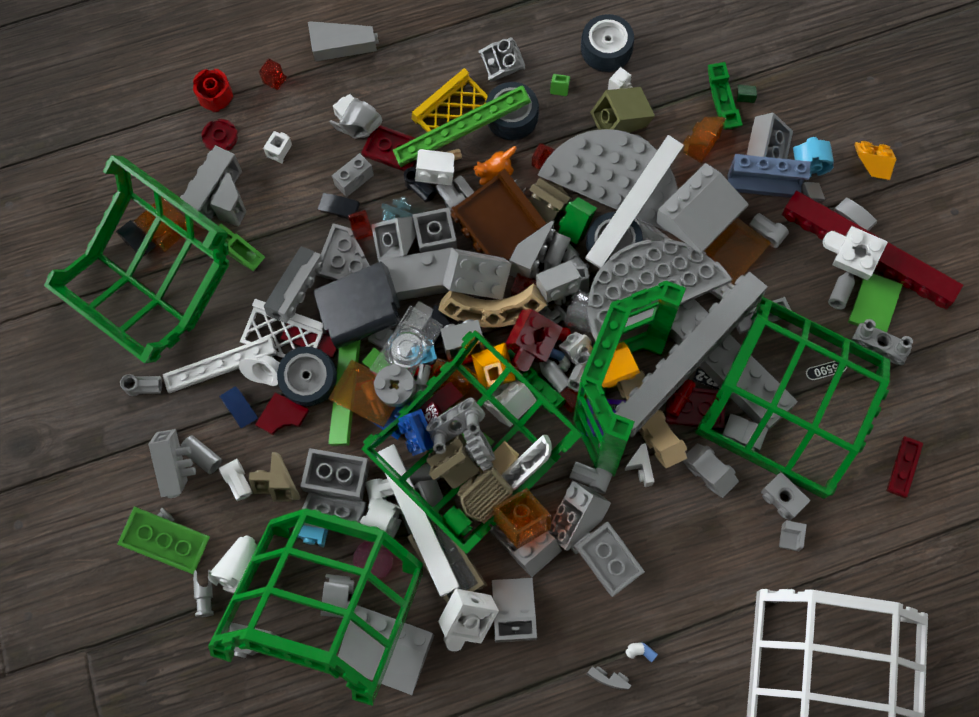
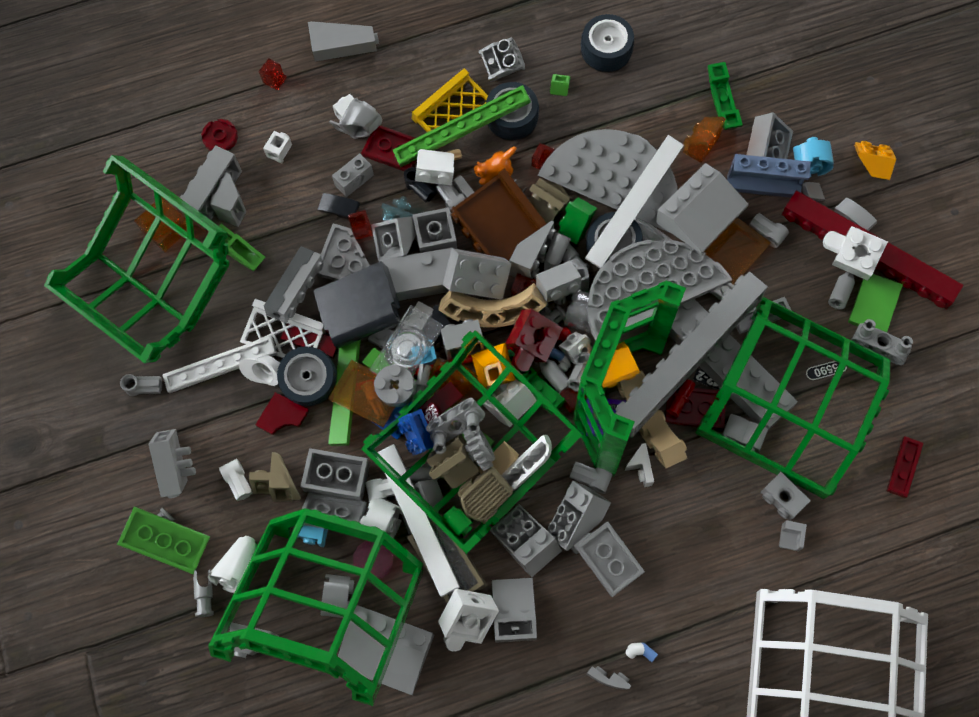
(134, 236): black slope -> none
(202, 455): light grey pin -> none
(212, 89): red brick -> none
(238, 407): dark blue slope -> none
(522, 518): clear orange brick -> none
(620, 80): white brick -> none
(622, 110): olive slope -> none
(716, 475): light grey brick -> none
(746, 93): dark green slope -> none

